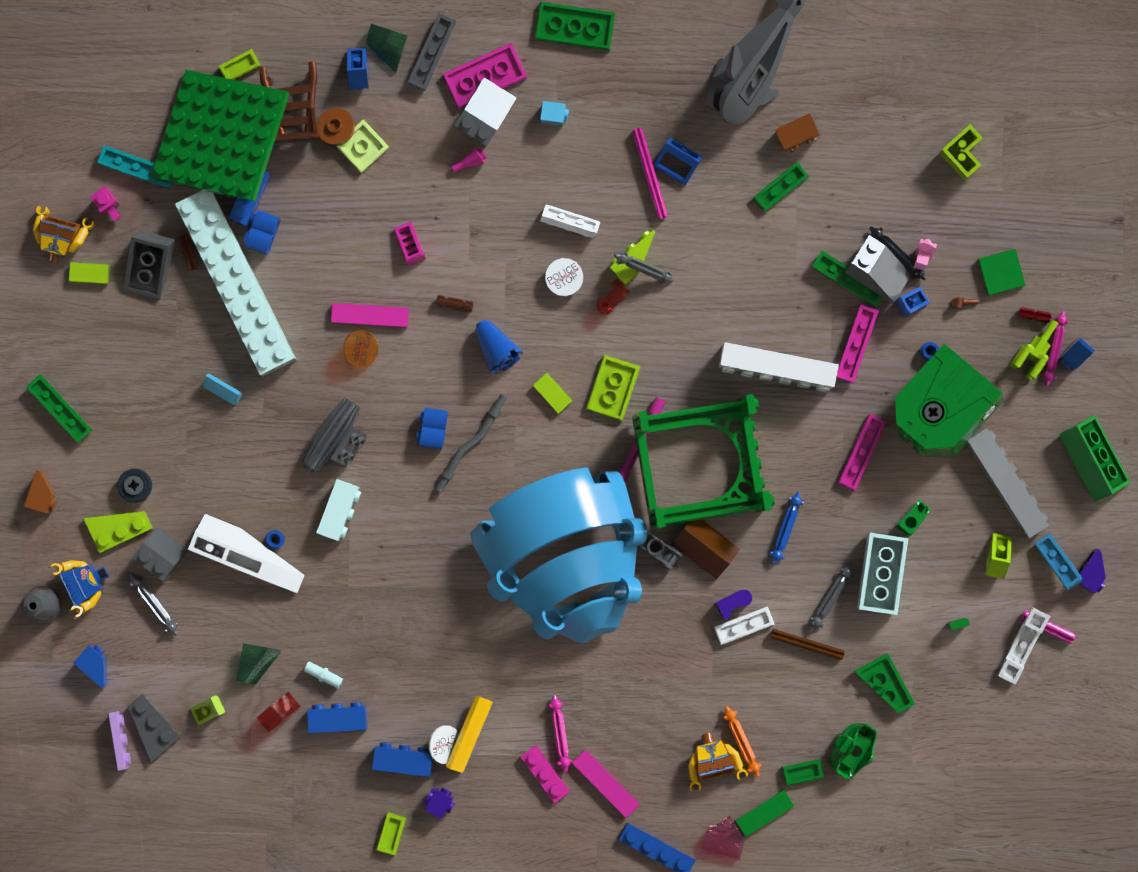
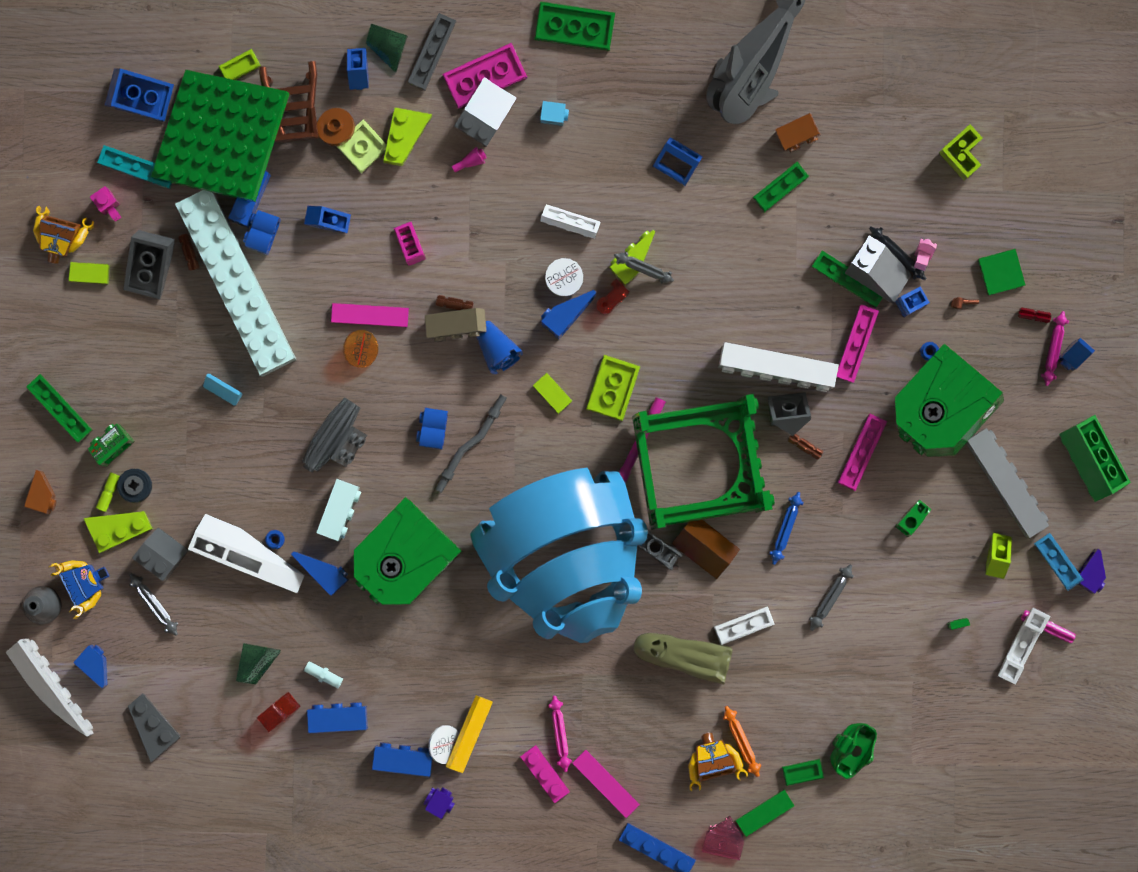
(46, 684): none -> white wedge
(107, 494): none -> lime piece
(110, 445): none -> green slope
(119, 740): lavender plate -> none
(139, 94): none -> blue slope
(207, 710): lime slope -> none
(325, 574): none -> blue slope
(327, 219): none -> blue slope
(391, 833): lime tile -> none
(403, 134): none -> lime wing
(413, 544): none -> green piece
(455, 324): none -> dark tan brick
(565, 314): none -> blue slope
(649, 173): dark pink axle -> none
(692, 657): none -> olive piece
(731, 602): dark purple leg -> none
(789, 411): none -> dark grey slope
(806, 446): none -> copper axle
(807, 644): reddish brown axle -> none
(882, 573): light aqua brick -> none
(886, 682): green wing -> none
(1035, 352): lime plant -> none

